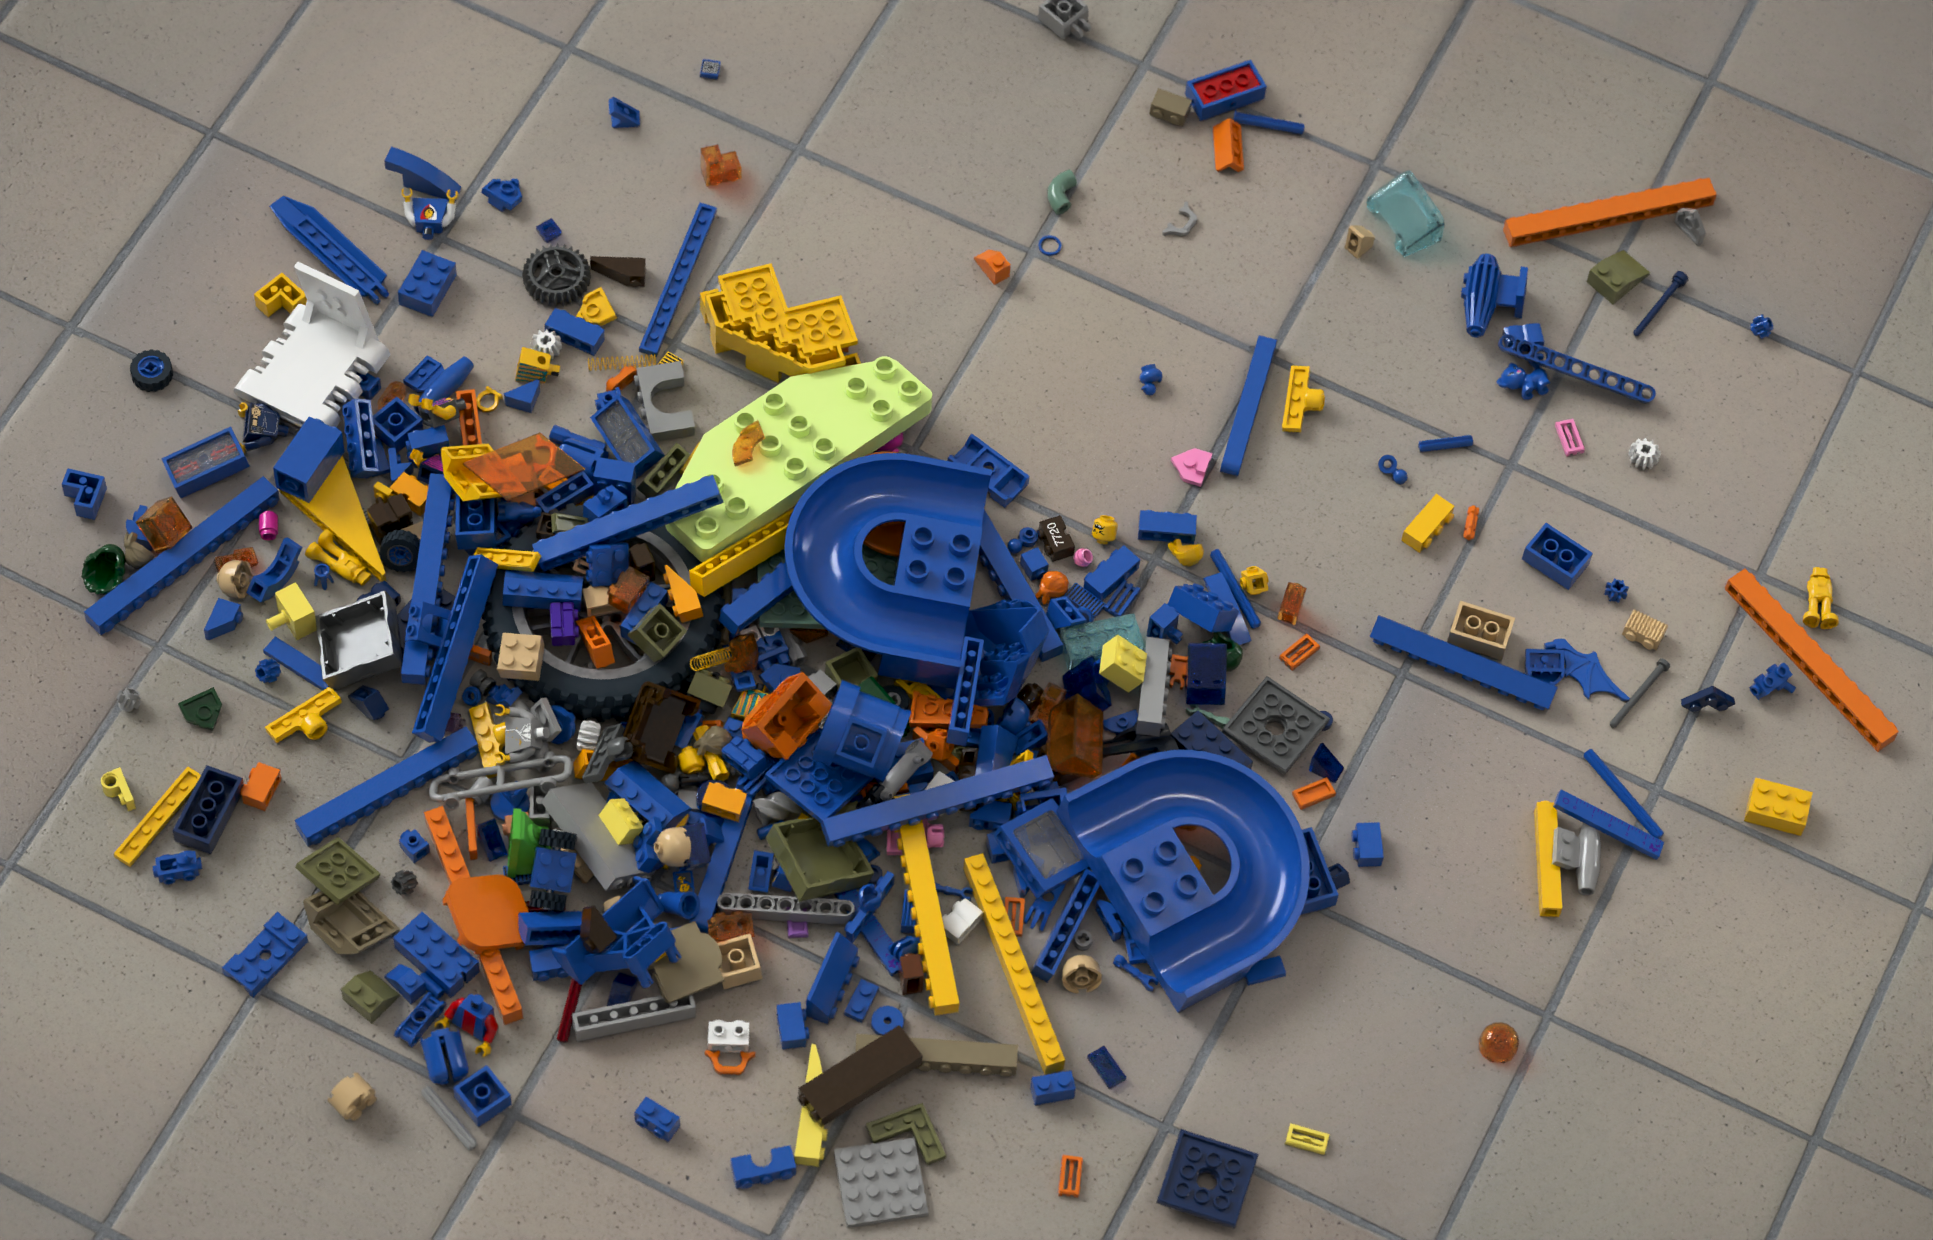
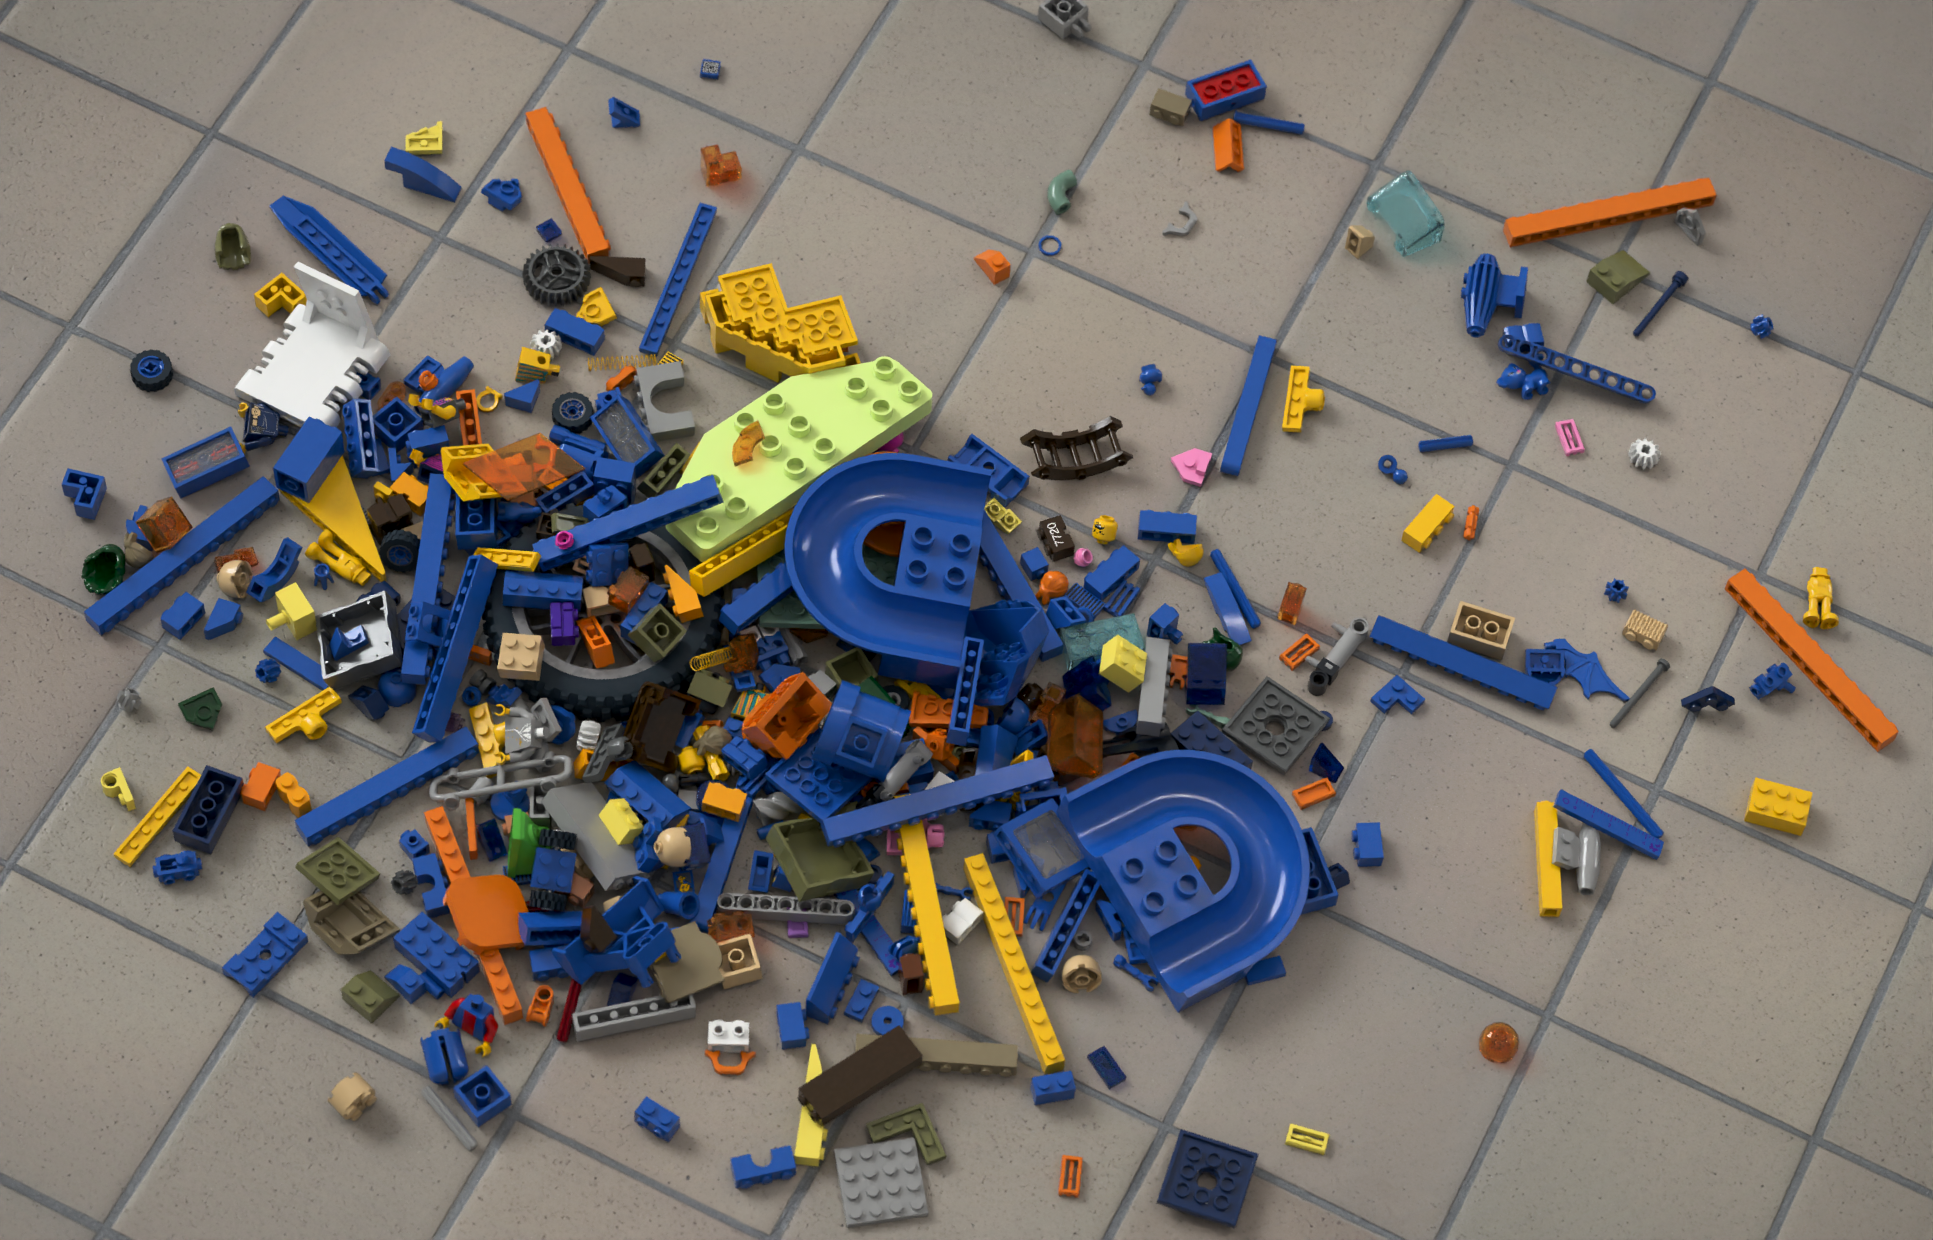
(182, 615): none -> blue brick
(232, 247): none -> olive hair
(268, 525): dark pink brick -> none
(293, 794): none -> light orange brick
(344, 644): none -> blue slope
(393, 690): none -> blue cylinder
(412, 1030): blue piece -> none
(425, 141): none -> light yellow wing
(427, 283): blue brick -> none
(429, 214): torso -> none
(429, 381): none -> orange tile
(429, 870): none -> blue arch
(540, 1009): none -> orange piece
(561, 536): none -> dark pink plate
(566, 183): none -> orange brick
(575, 404): none -> black wheel
(581, 891): none -> nougat brick
(1000, 517): none -> light yellow slope
(1015, 545): blue plate -> none
(1070, 439): none -> dark brown fence
(1203, 607): blue brick -> none
(1259, 581): yellow brick -> none
(1328, 667): none -> light grey piece
(1397, 691): none -> blue plate
(1557, 556): blue brick -> none

